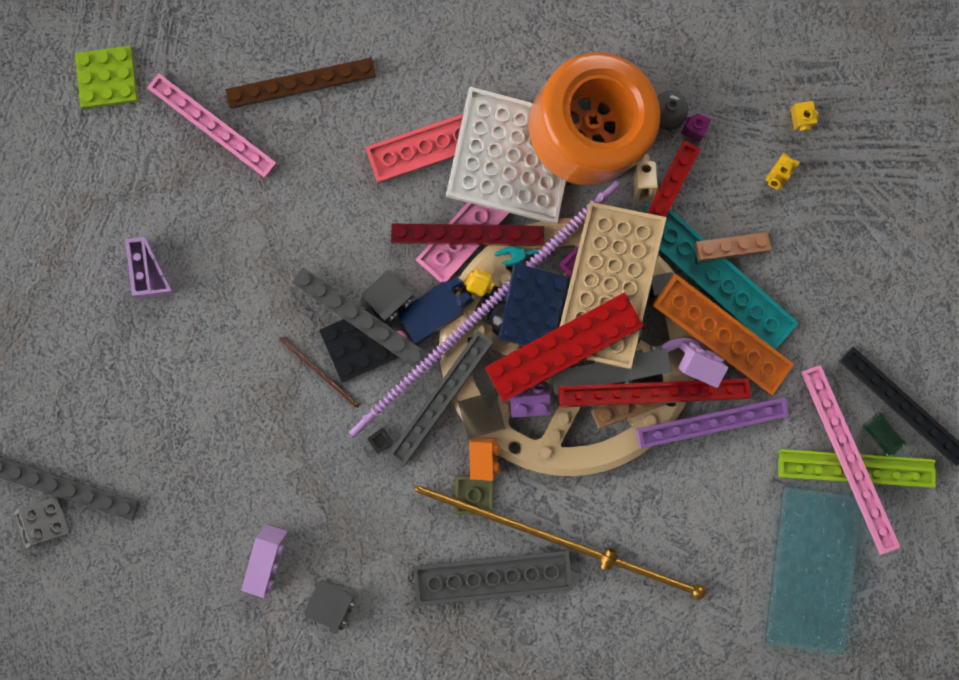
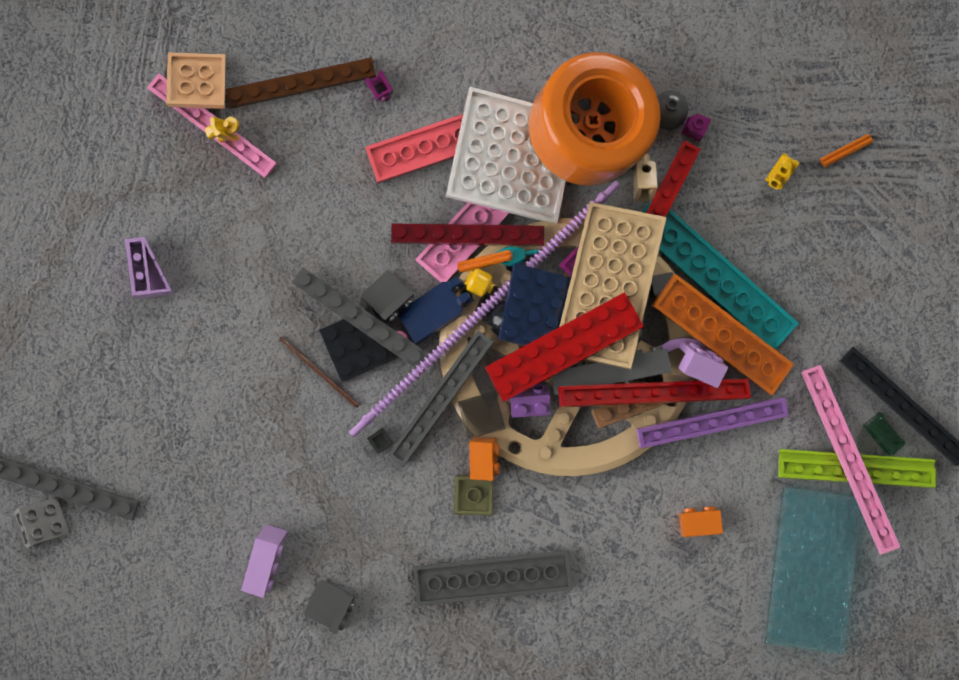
(106, 77): lime plate -> none
(196, 80): none -> light nougat plate
(223, 129): none -> yellow hips
(376, 81): none -> magenta window
(484, 261): none -> orange axle
(607, 558): pearl gold bar -> none
(700, 522): none -> orange brick
(732, 247): nougat plate -> none
(804, 116): yellow brick -> none
(846, 150): none -> orange axle

